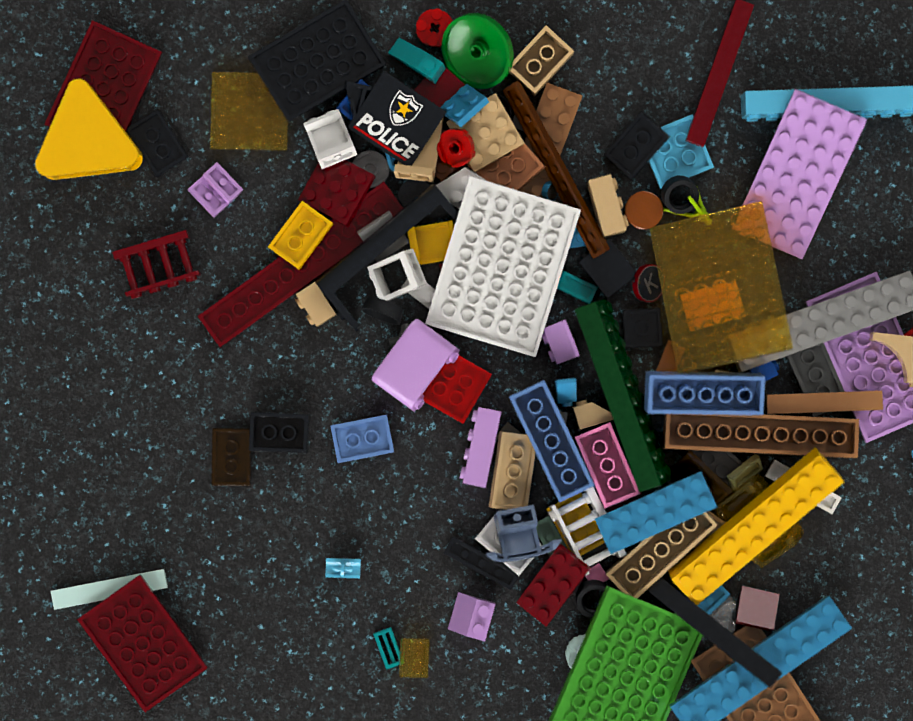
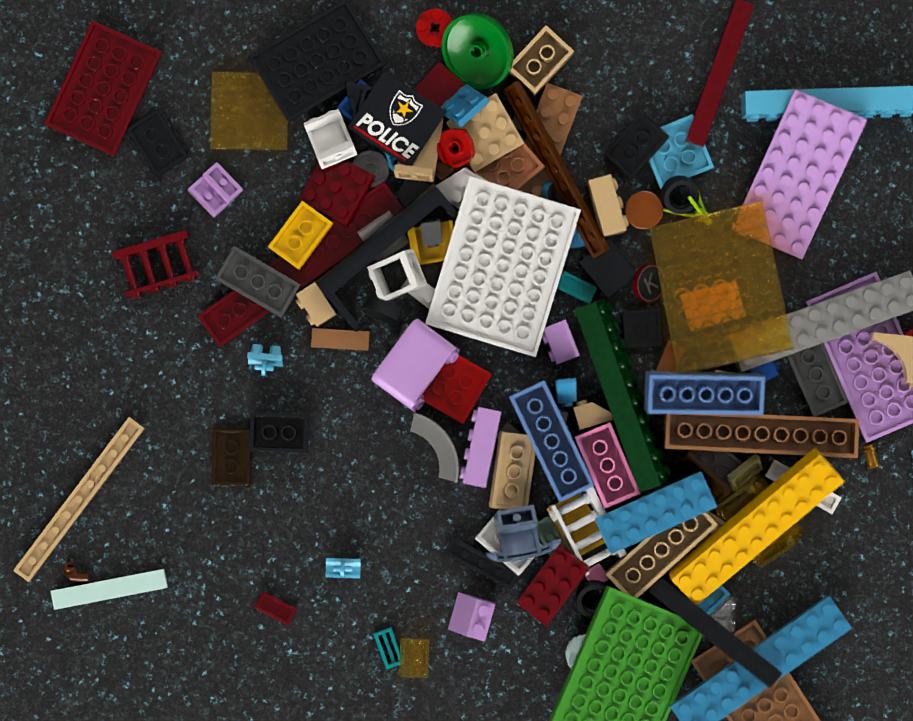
(73, 574): none -> reddish brown arm
(79, 499): none -> tan plate
(85, 138): yellow brick -> none
(142, 643): dark red plate -> none
(257, 281): none -> dark grey plate
(264, 361): none -> medium azure hips
(275, 608): none -> dark red tile
(340, 339): none -> medium nougat tile
(362, 438): medium blue plate -> none
(417, 60): teal slope -> none
(431, 232): none -> dark grey brick
(441, 443): none -> light grey panel
(757, 608): tile -> none
(824, 402): medium nougat tile -> none
(870, 455): none -> pearl gold pin

